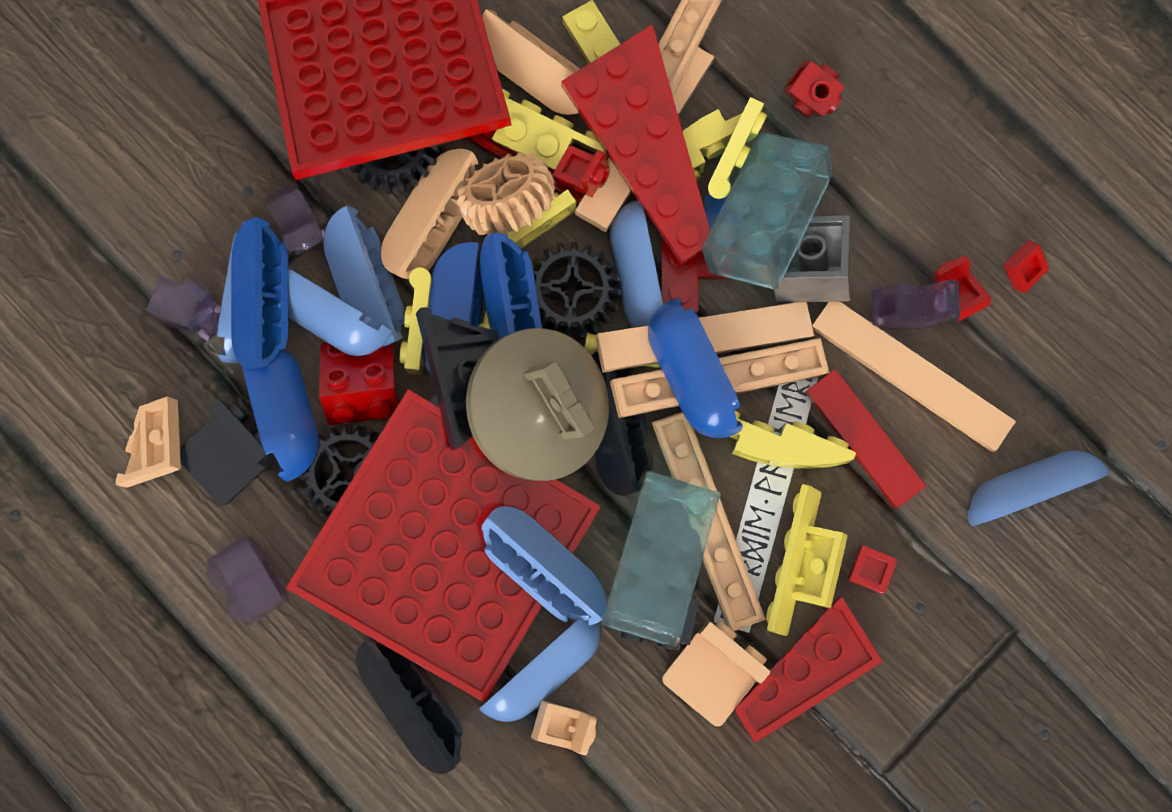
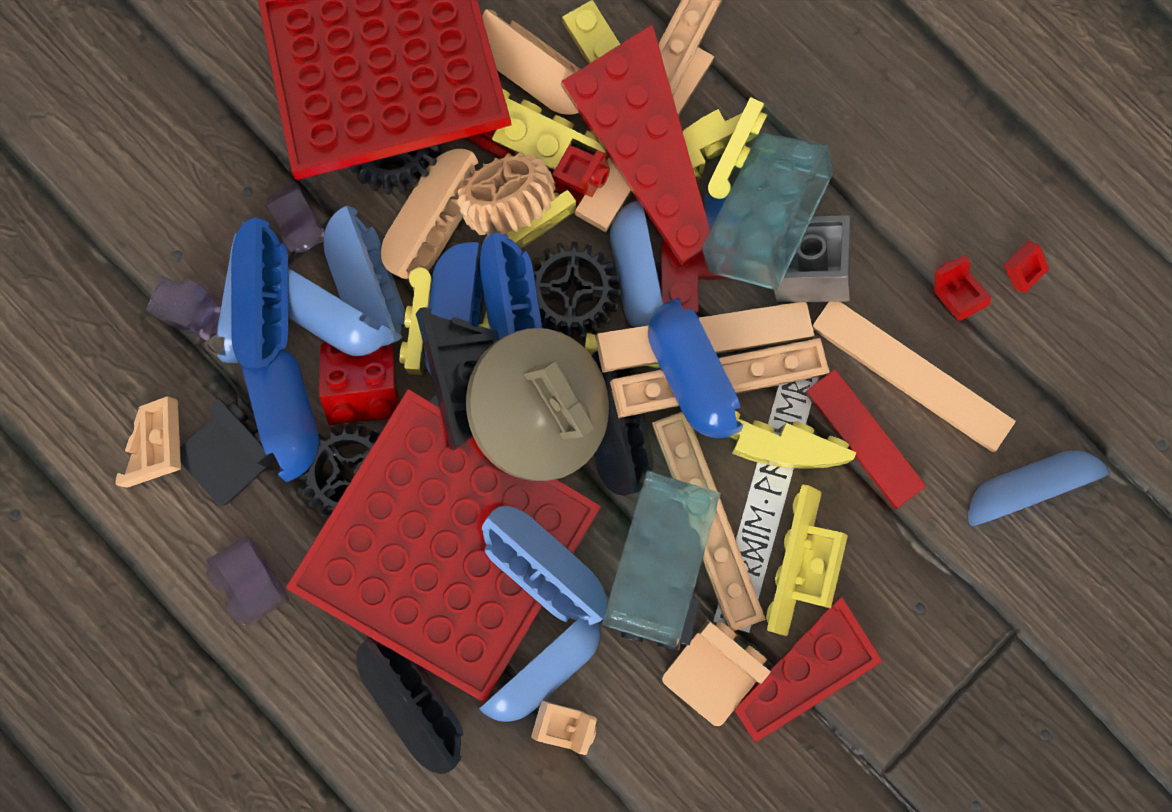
(802, 89): red brick -> none
(872, 569): red plate -> none
(915, 307): clear purple brick -> none

